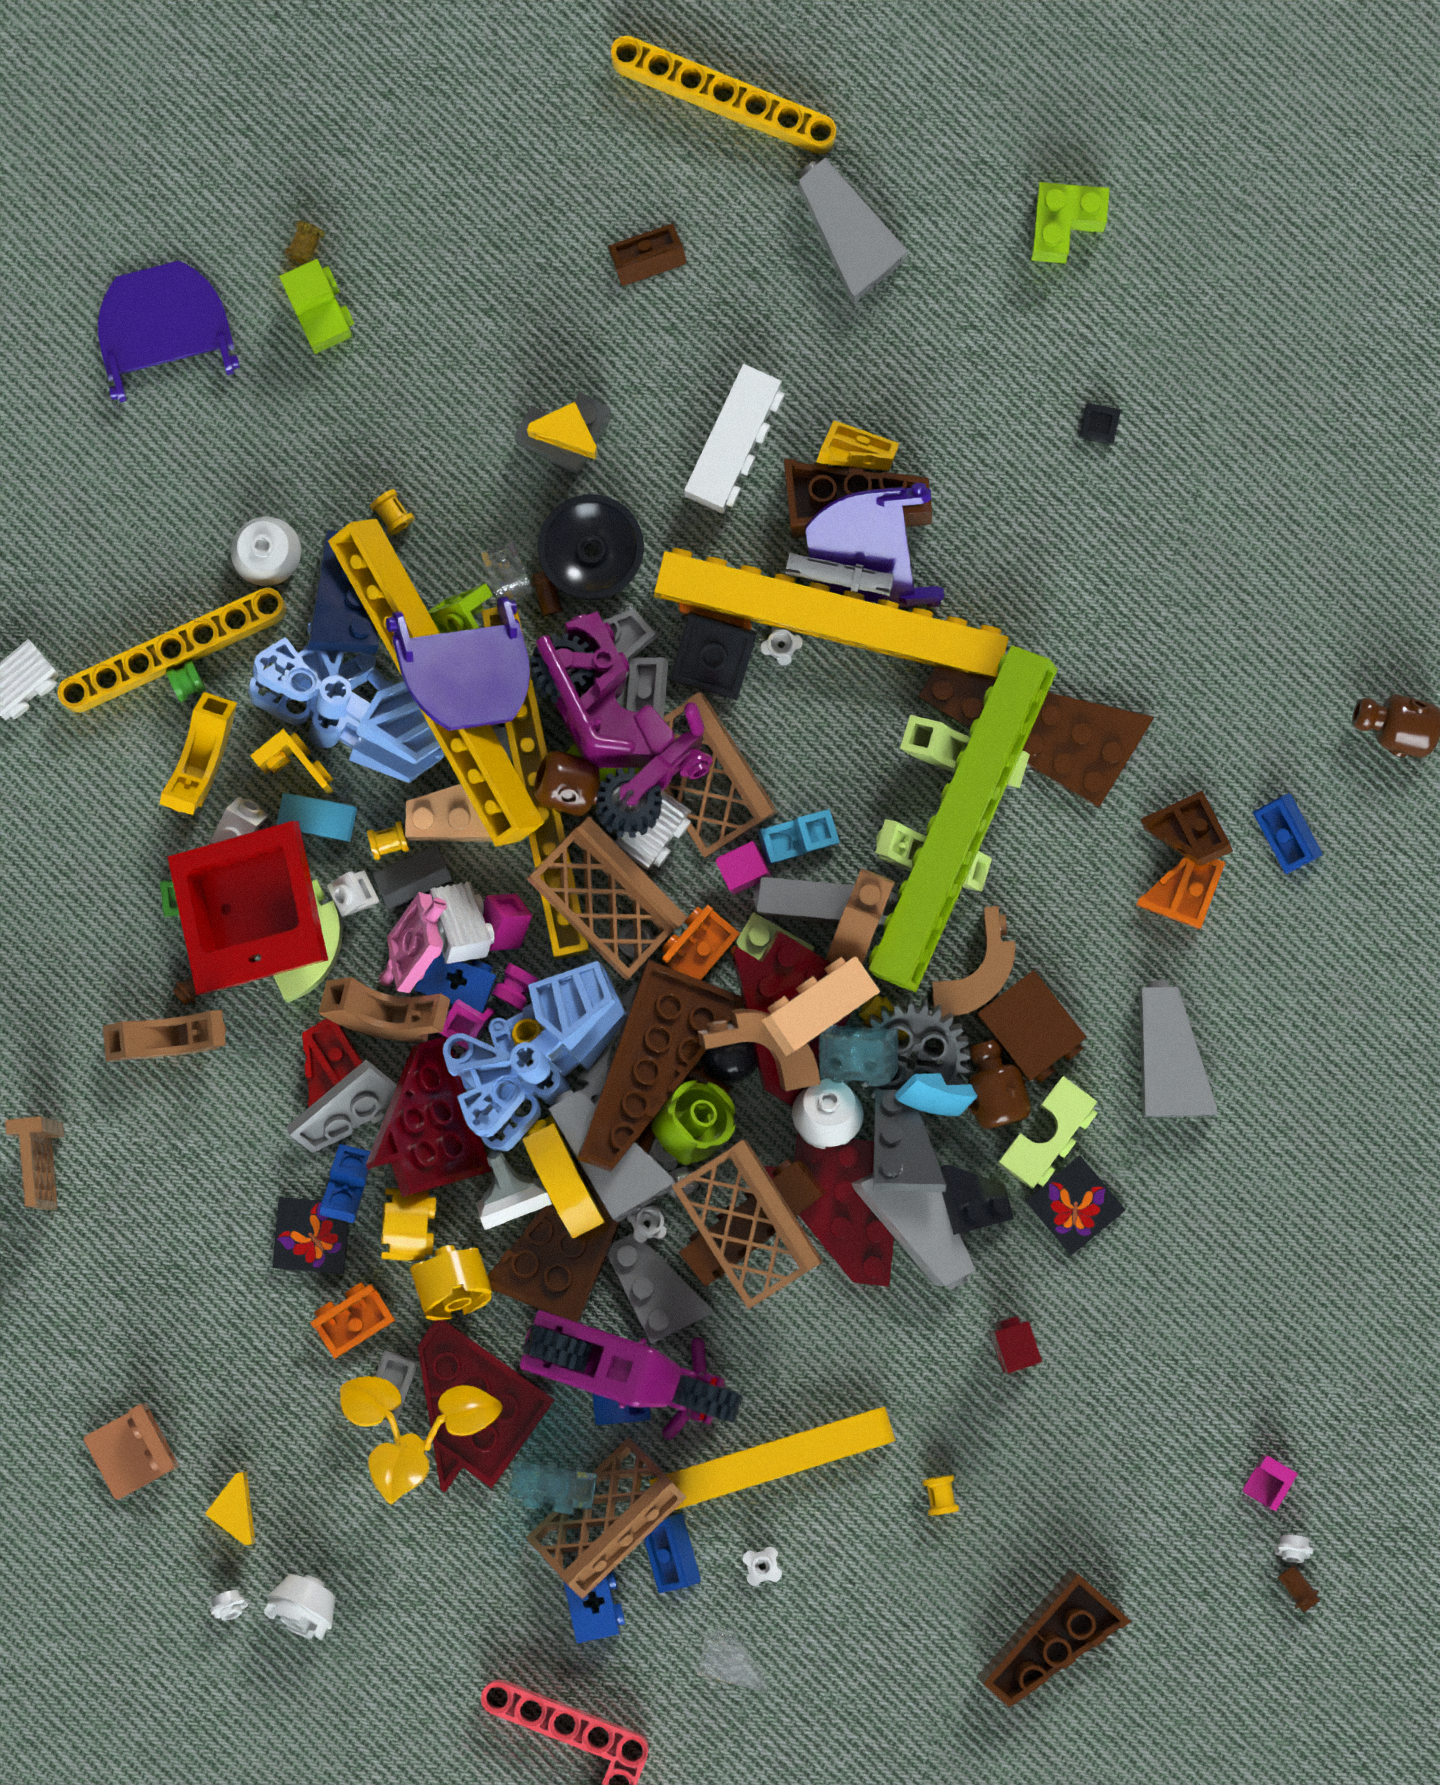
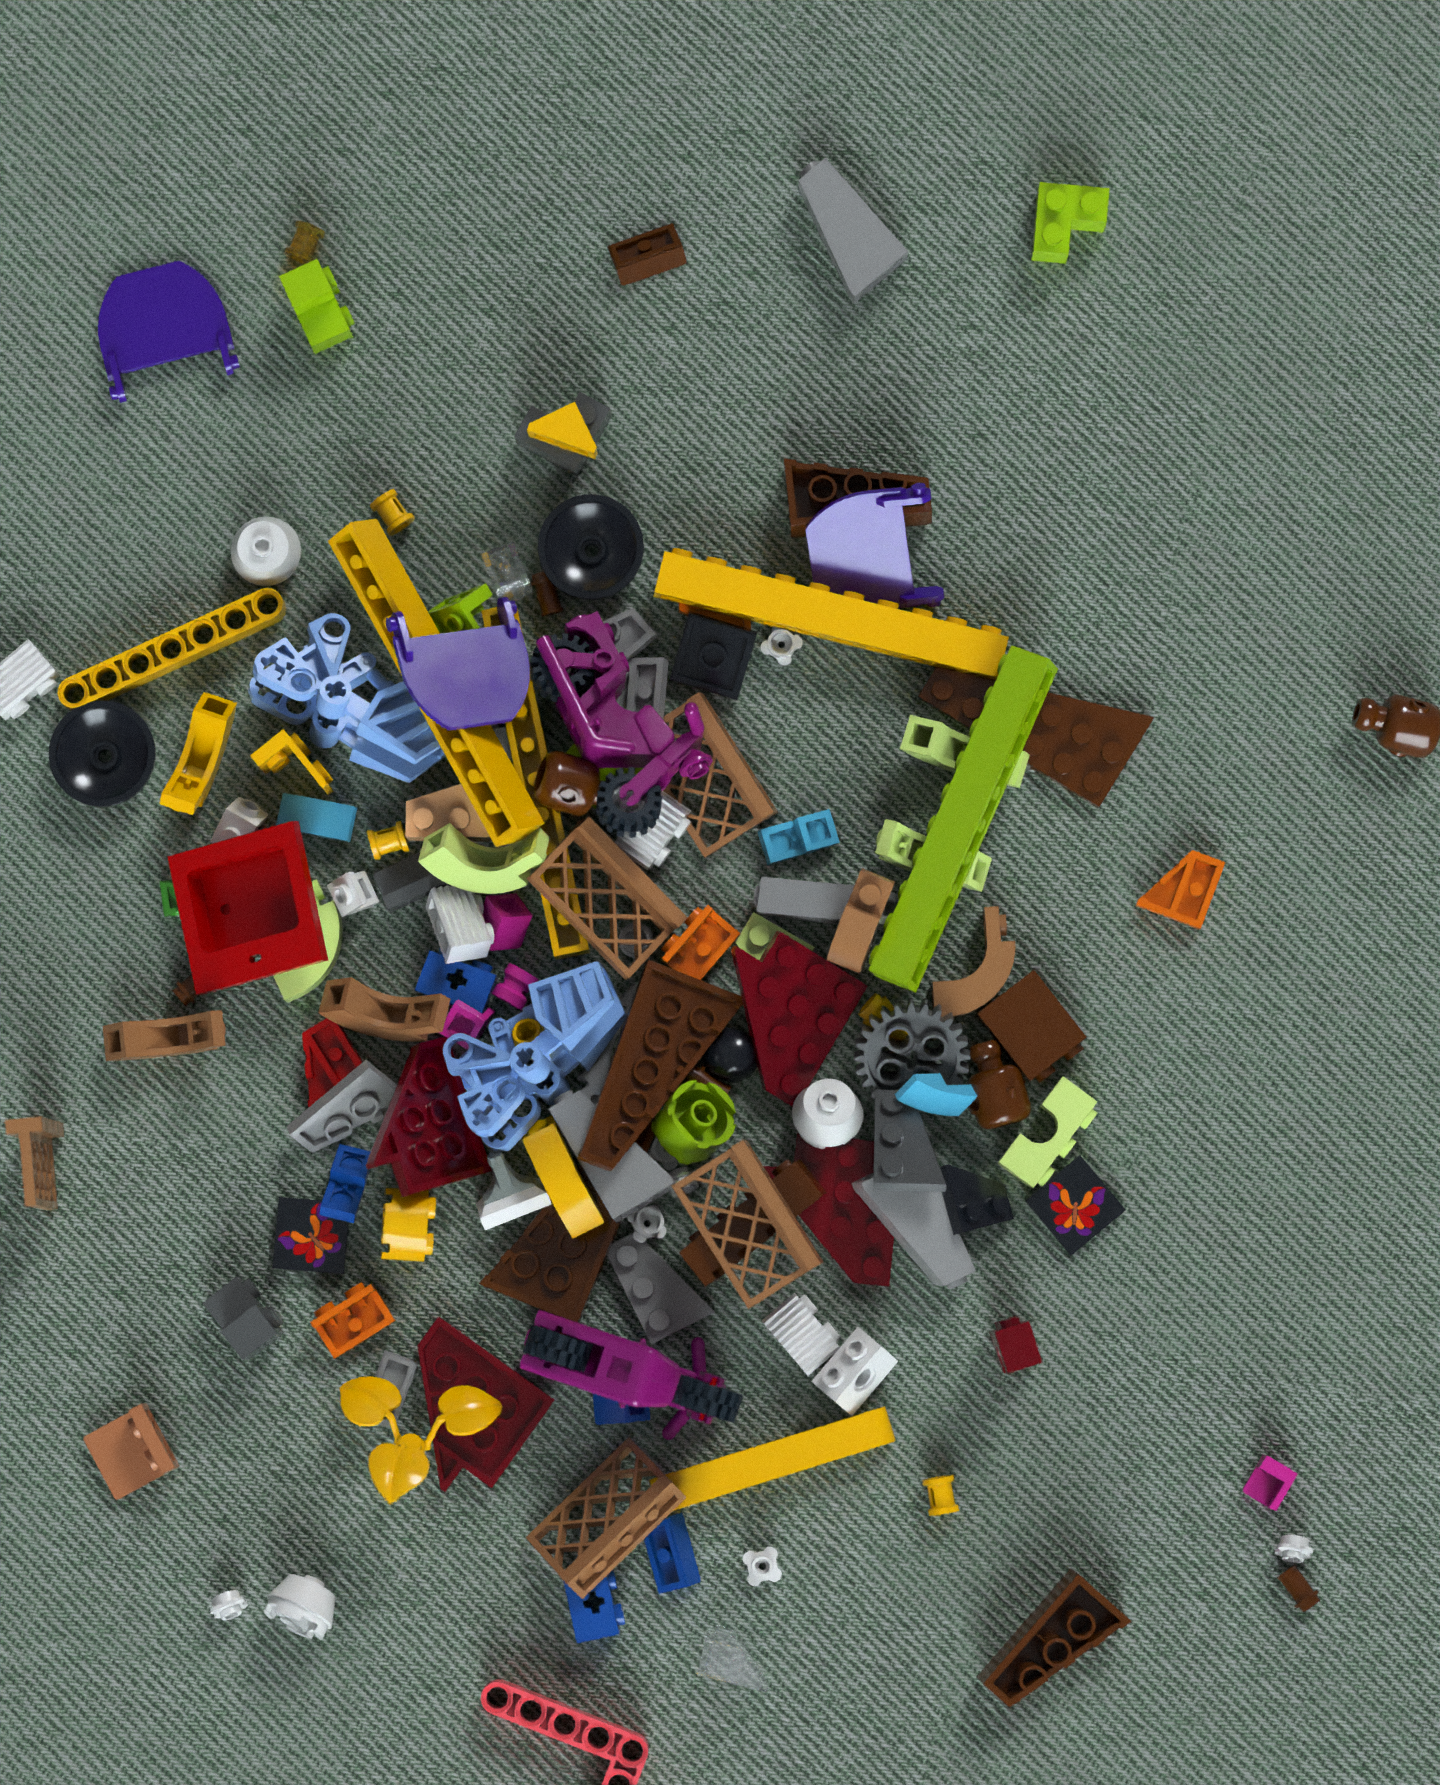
(81, 740): none -> black dish
(185, 680): bright green wheel -> none
(233, 1509): yellow slope -> none
(243, 1318): none -> dark grey brick
(338, 615): dark blue wing -> none
(413, 943): bright pink plate -> none
(451, 1282): yellow brick -> none
(482, 868): none -> yellowish green arch
(552, 1485): clear light blue brick -> none
(712, 81): yellow beam -> none
(733, 439): white brick -> none
(743, 867): dark pink panel -> none
(793, 1070): medium nougat arch -> none
(802, 1333): none -> white brick
(819, 1004): light nougat wedge -> none
(834, 573): light grey pin -> none
(854, 1371): none -> white brick
(856, 448): yellow wing -> none
(858, 1054): clear light blue brick -> none
(1099, 424): black tile -> none
(1170, 1060): light grey slope -> none
(1190, 829): reddish brown wing -> none
(1287, 833): blue slope -> none

